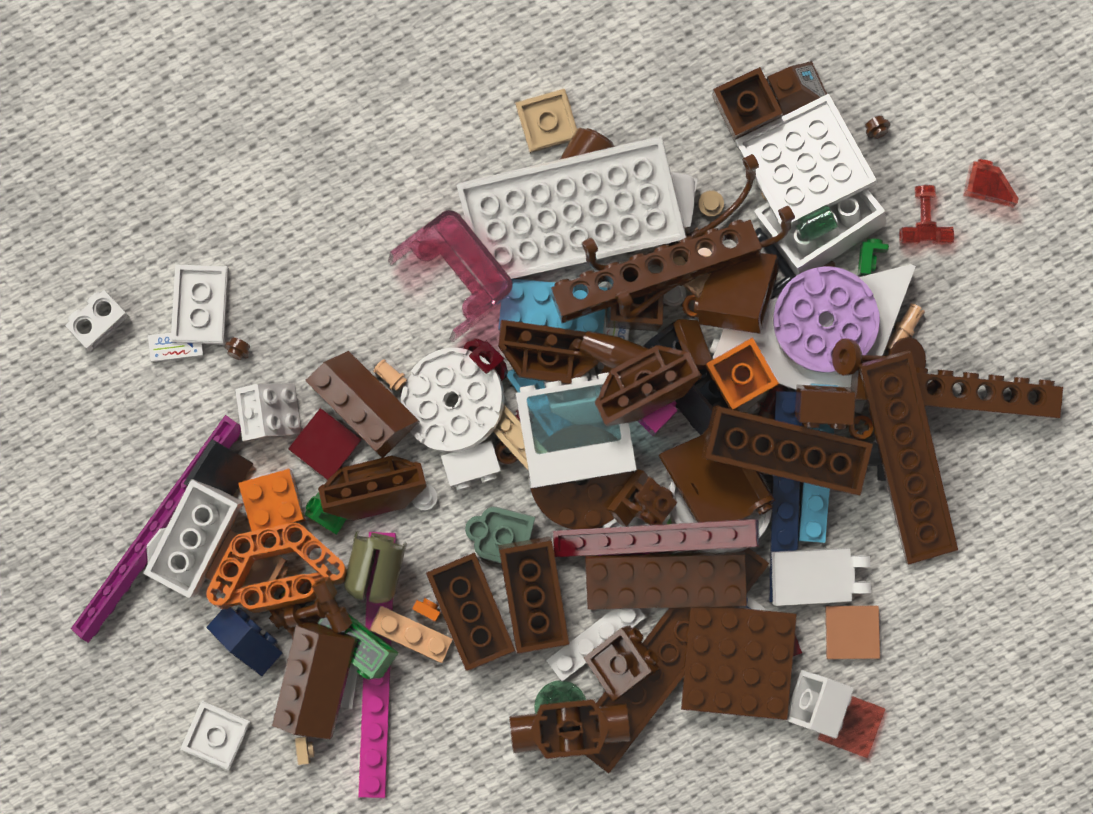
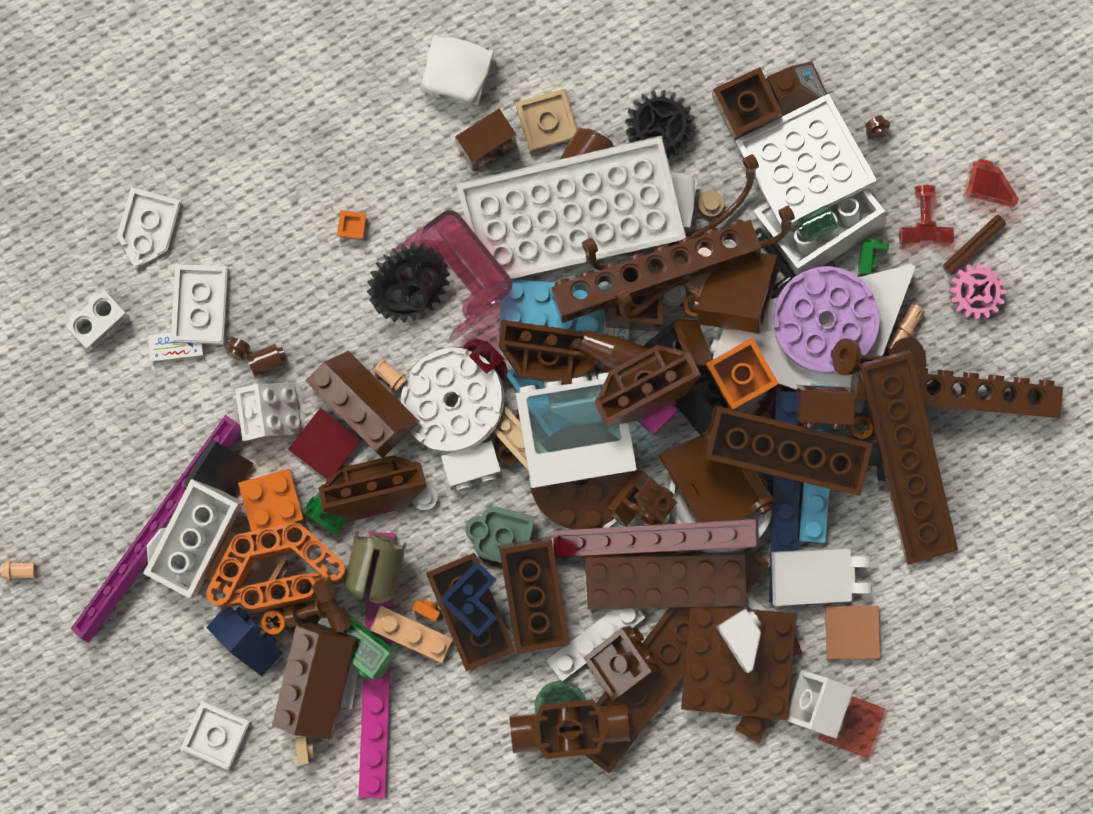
(17, 570): none -> light nougat pin
(147, 225): none -> white tile
(265, 623): none -> orange bush
(267, 360): none -> reddish brown brick
(351, 225): none -> orange plate
(408, 282): none -> black gear
(456, 70): none -> white piece
(465, 596): none -> dark blue brick
(486, 141): none -> reddish brown brick
(670, 118): none -> black gear
(742, 637): none -> white slope
(753, 727): none -> reddish brown plate
(974, 244): none -> reddish brown axle
(984, 298): none -> bright pink gear

